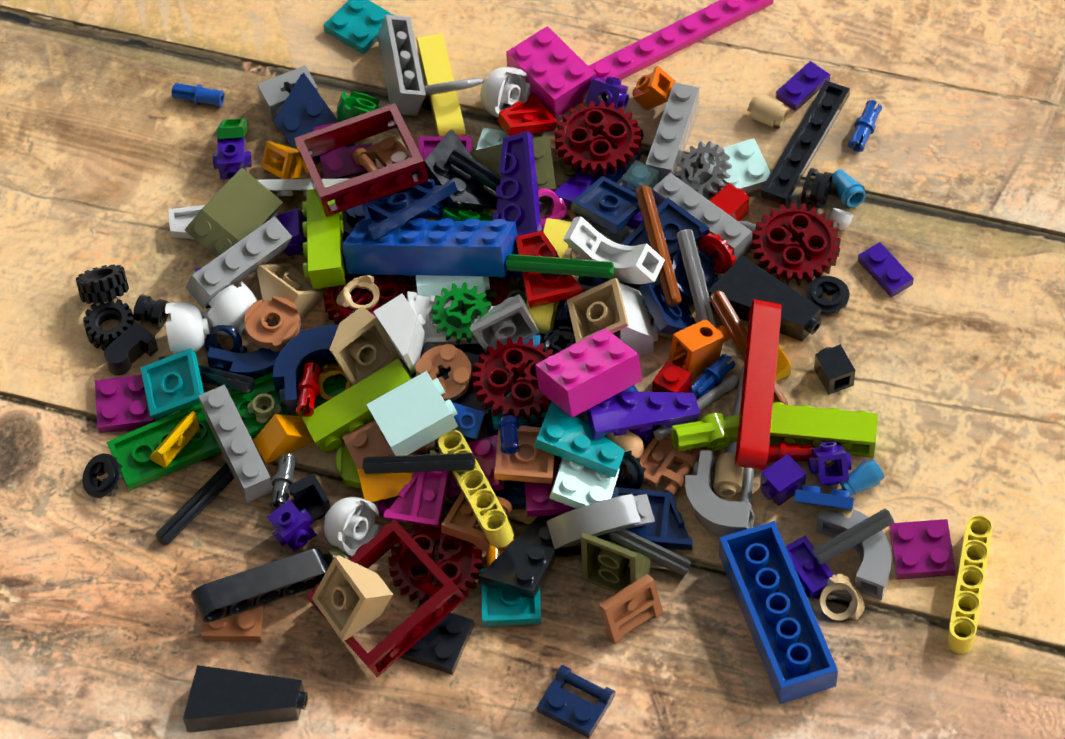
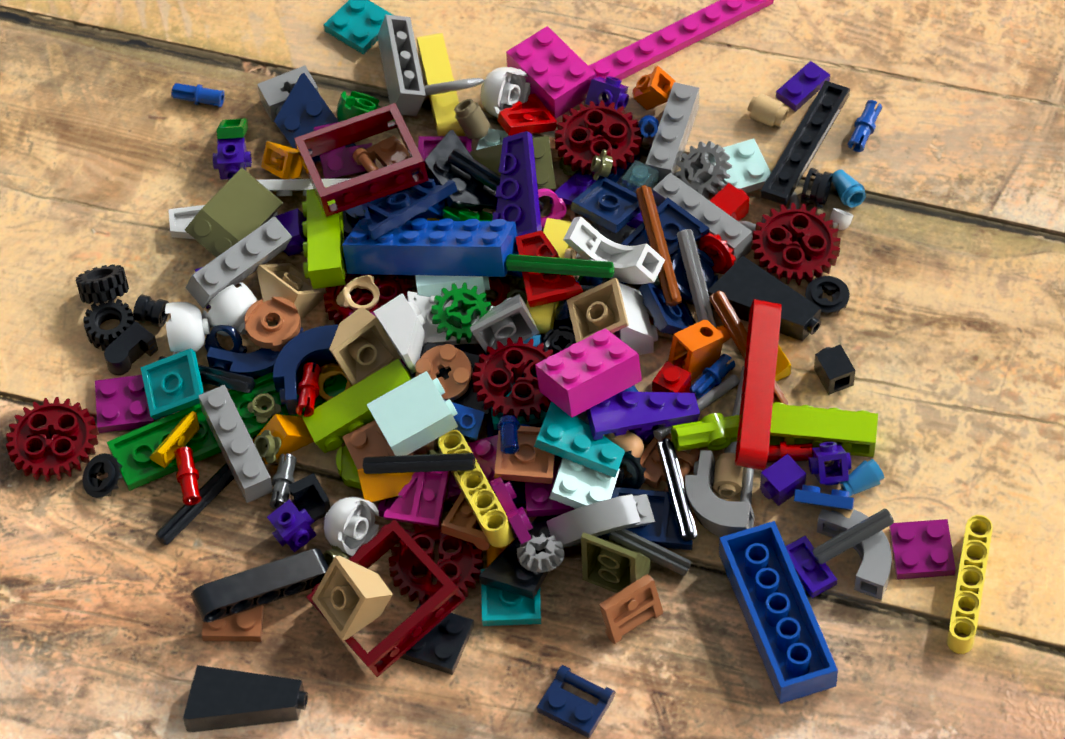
(52, 439): none -> dark red gear
(187, 475): none -> red pin
(267, 446): none -> olive plate
(472, 119): none -> dark tan brick
(517, 517): none -> magenta plate
(543, 561): none -> light grey gear
(601, 165): none -> olive plate
(648, 126): none -> blue axle
(677, 490): none -> black axle
(855, 607): tan piece -> none
(885, 269): dark purple plate -> none

